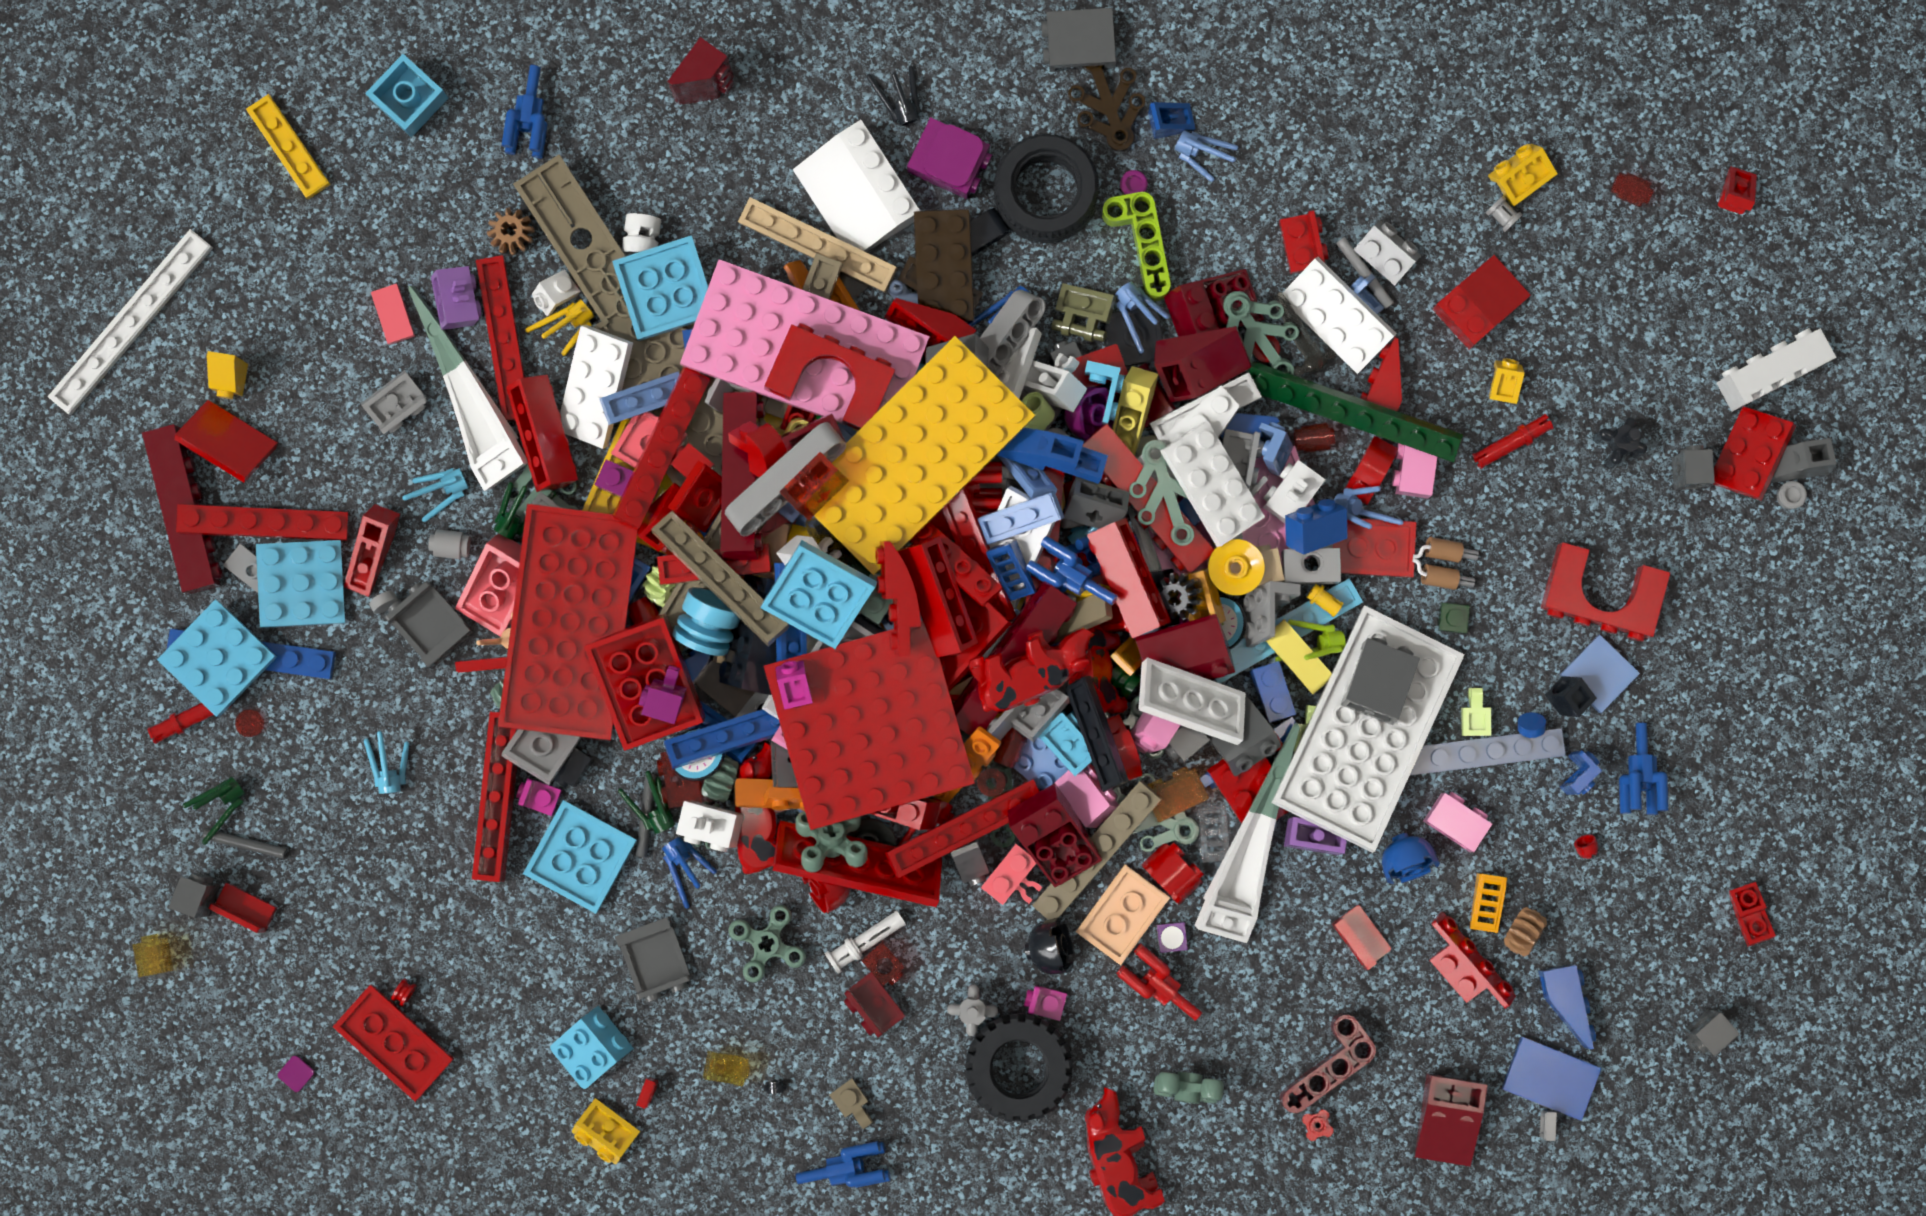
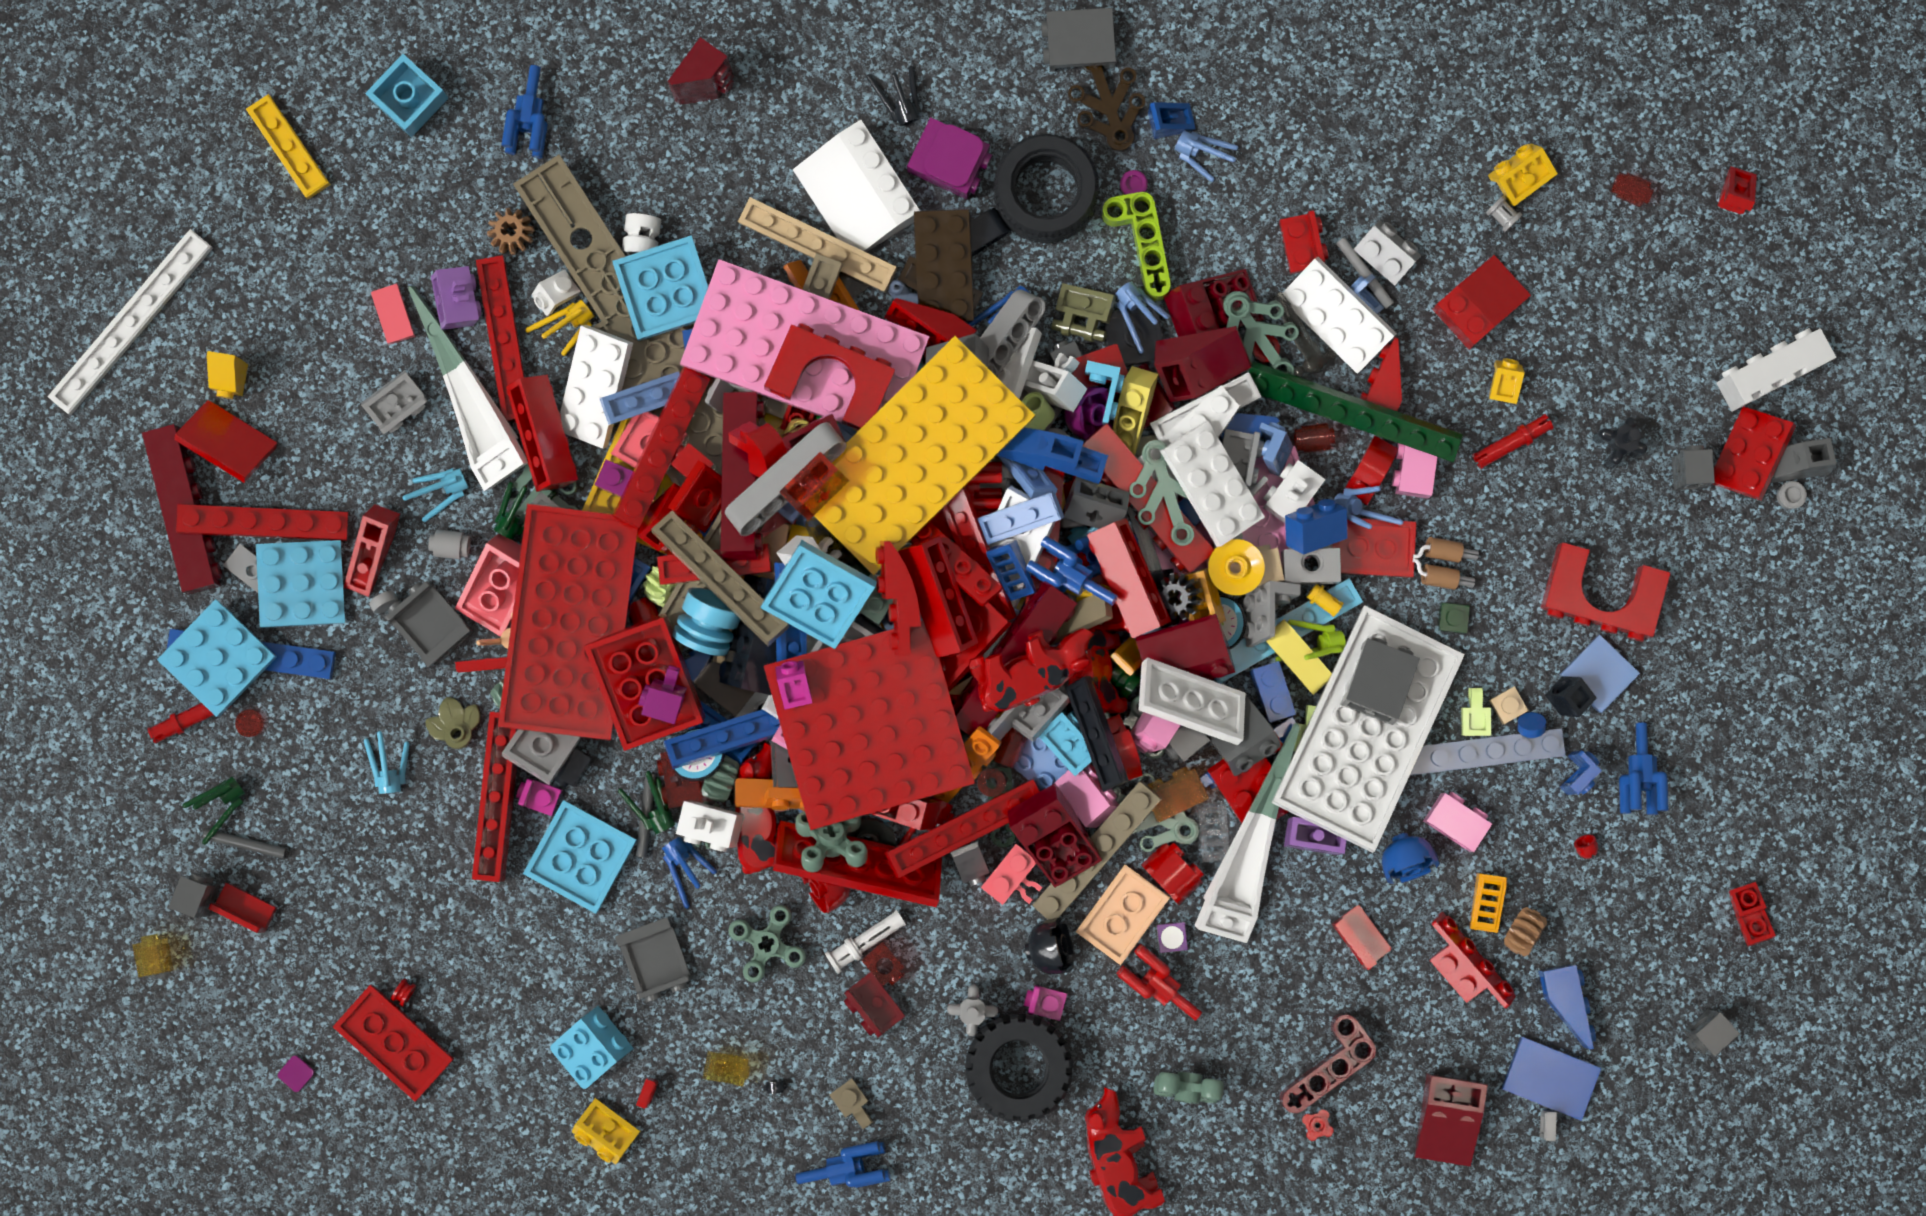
(452, 719): none -> olive plate
(1508, 705): none -> tan plate

